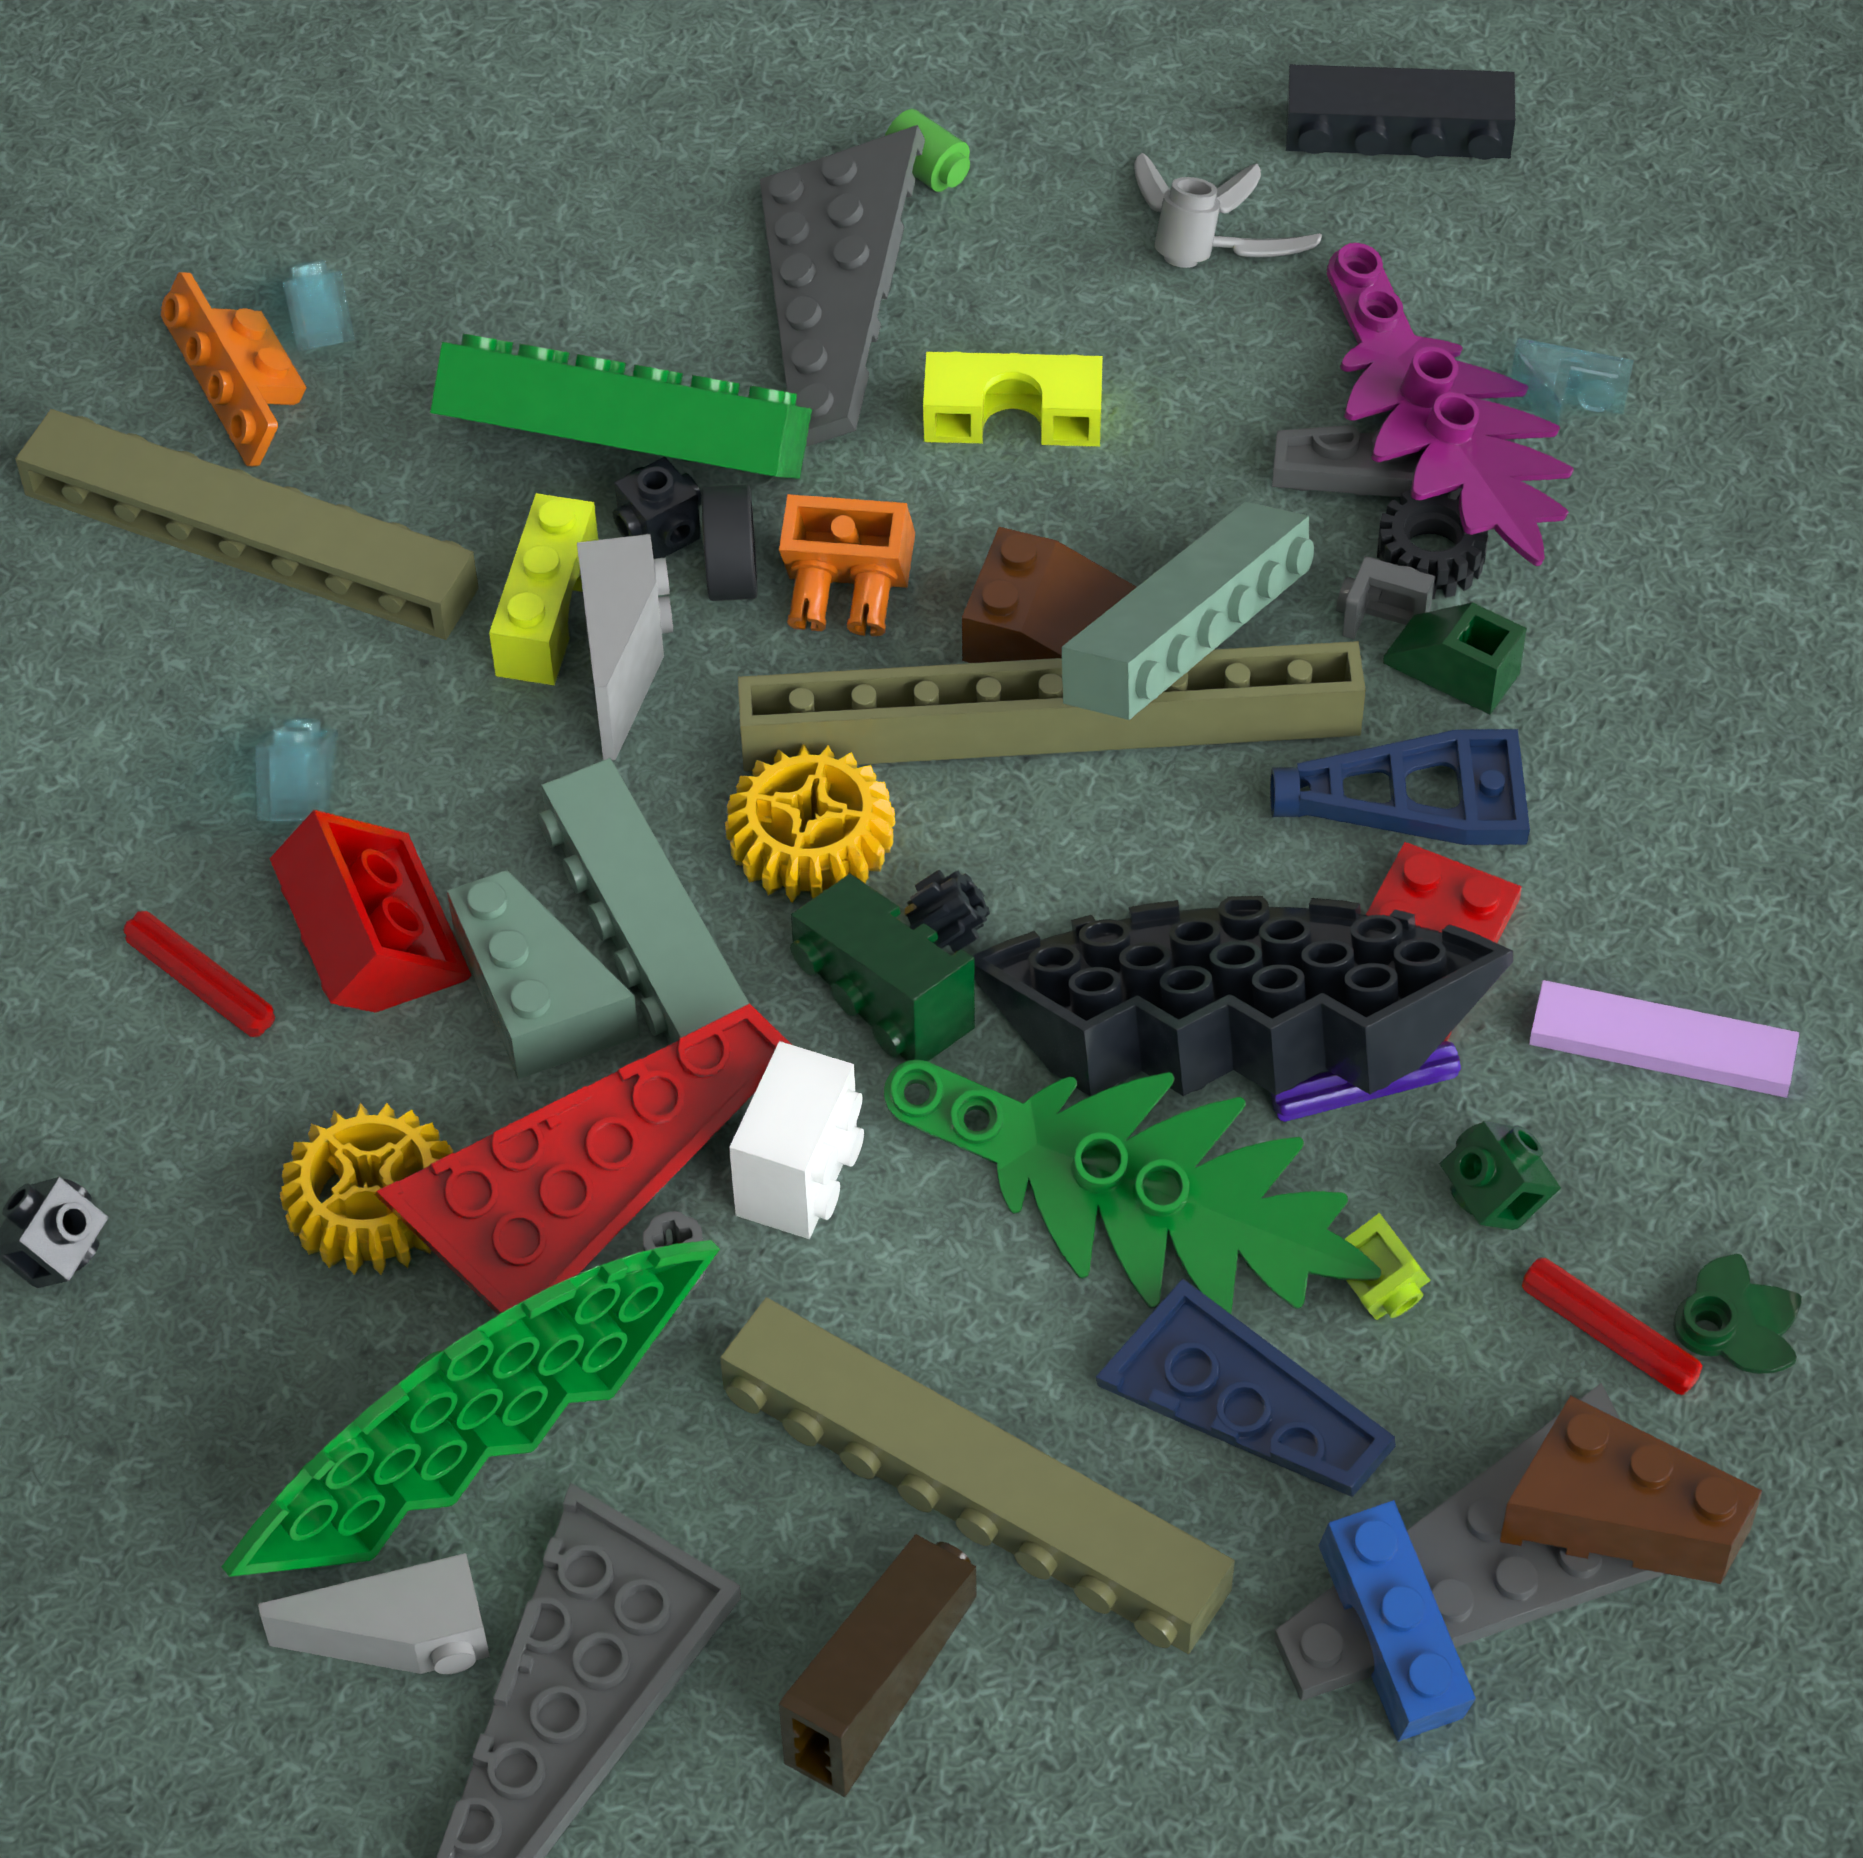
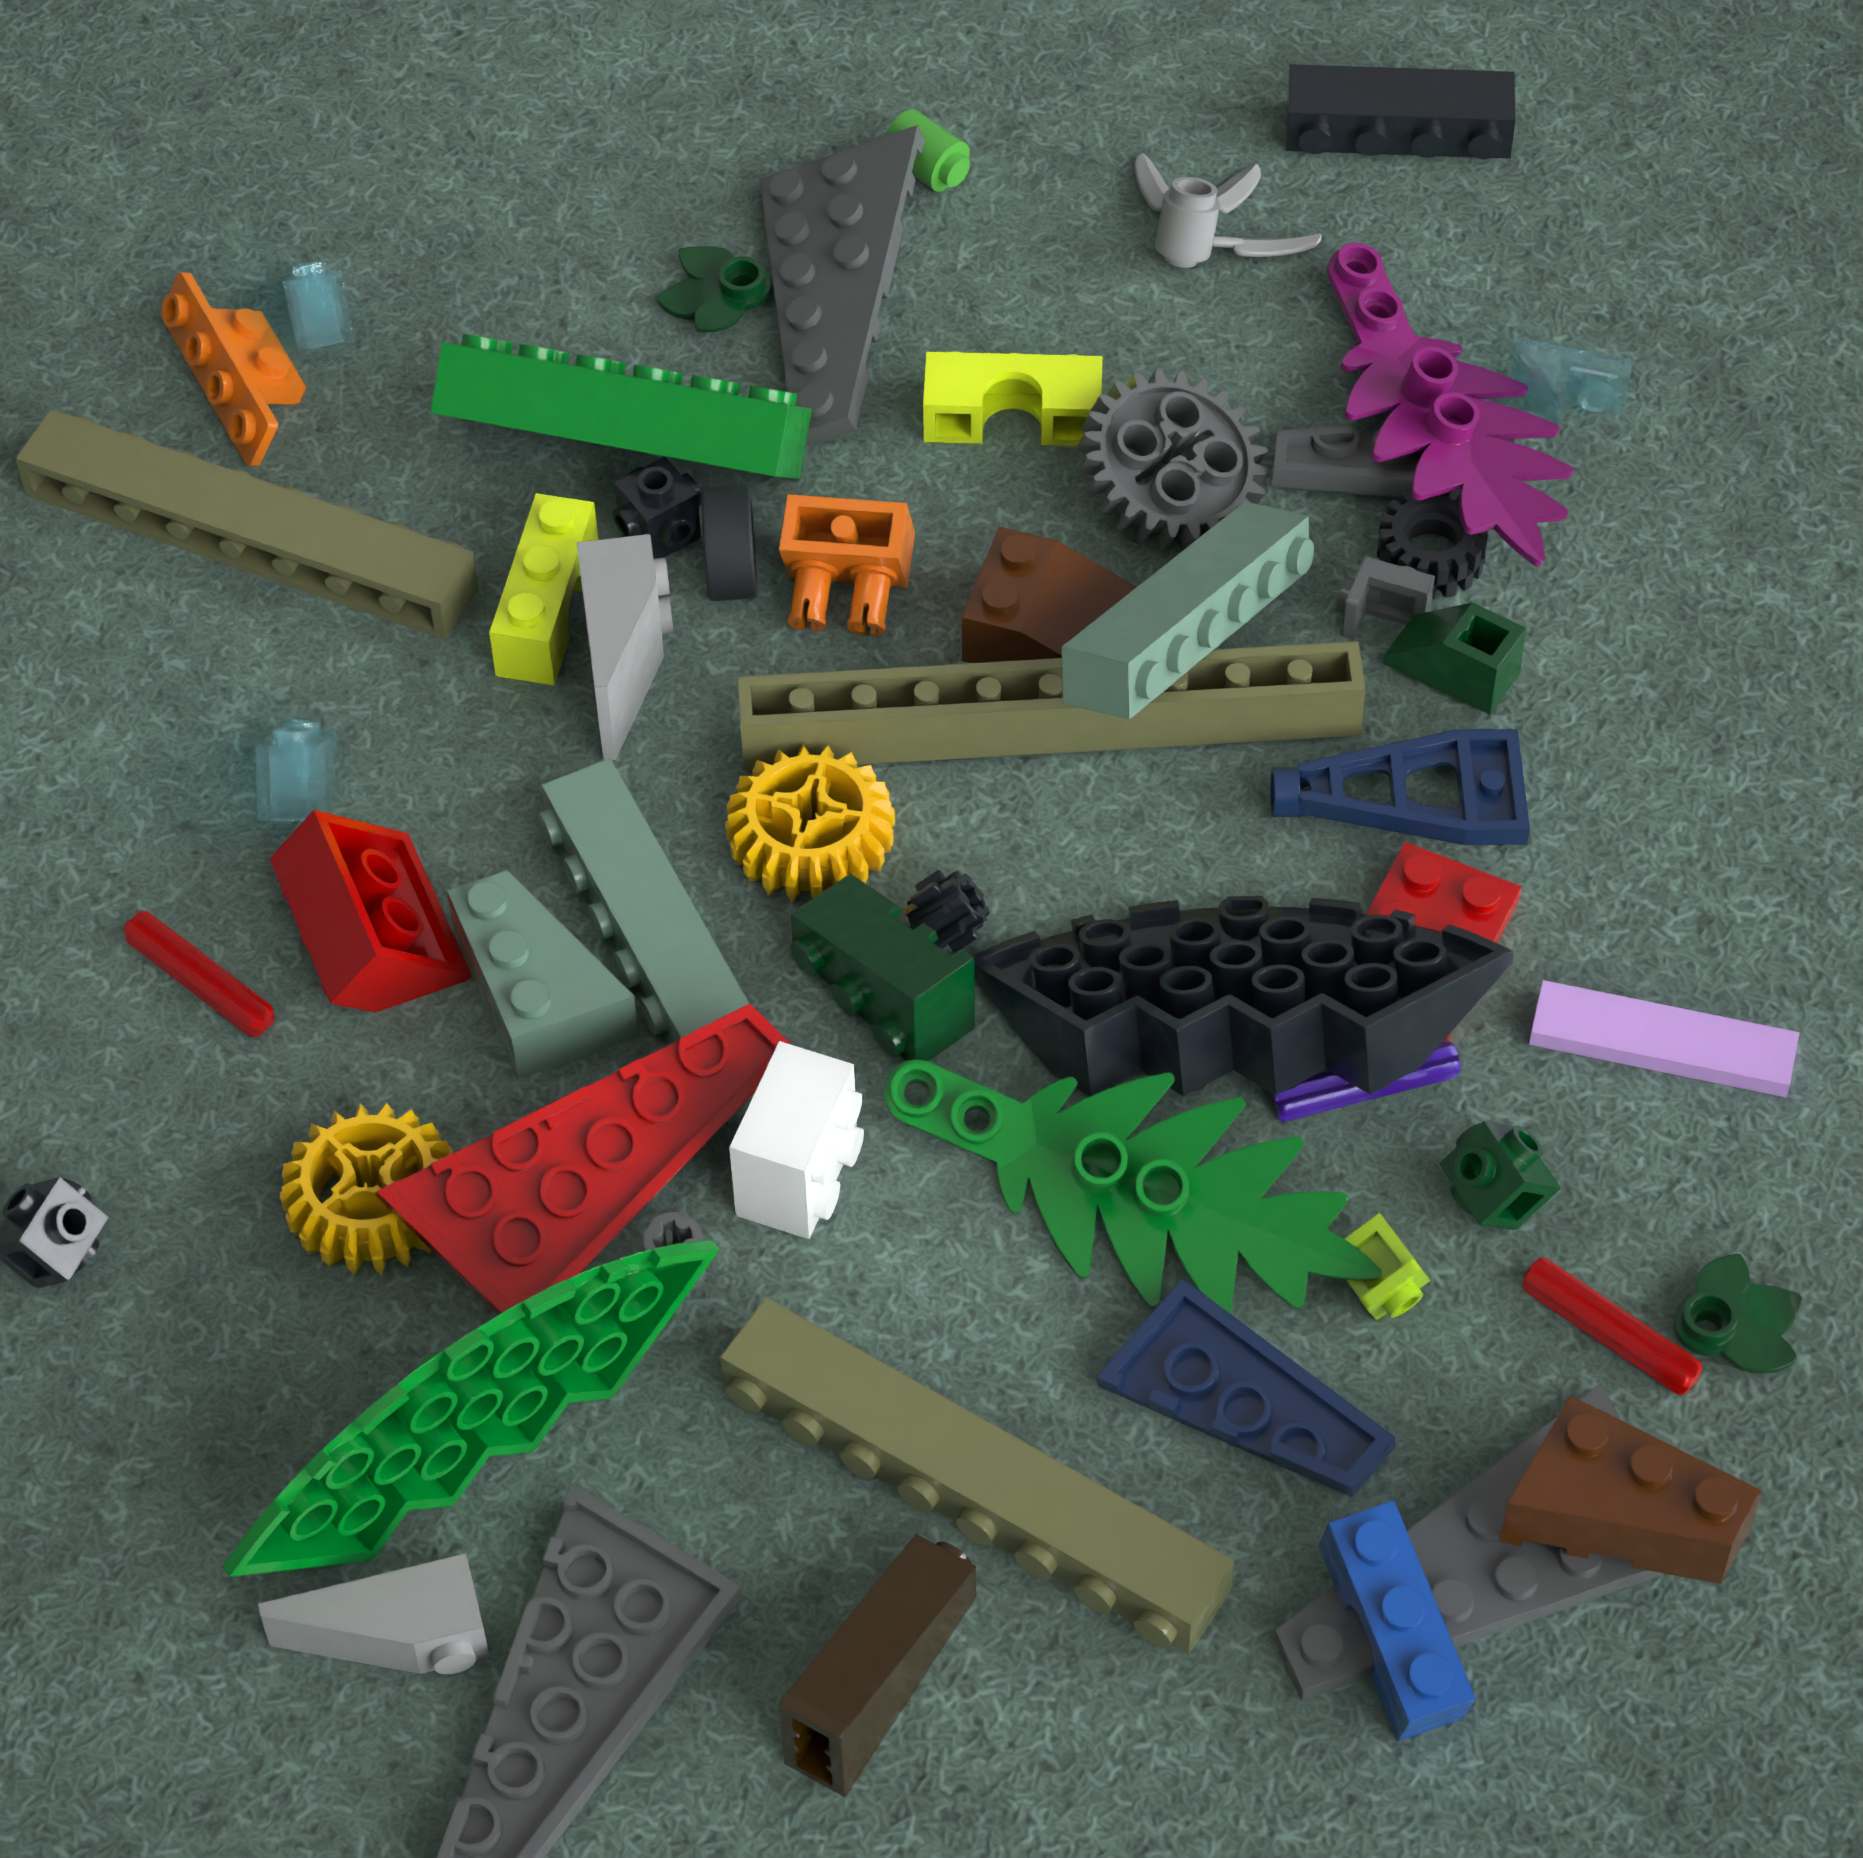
(716, 288): none -> dark green plate
(1139, 419): none -> dark grey gear

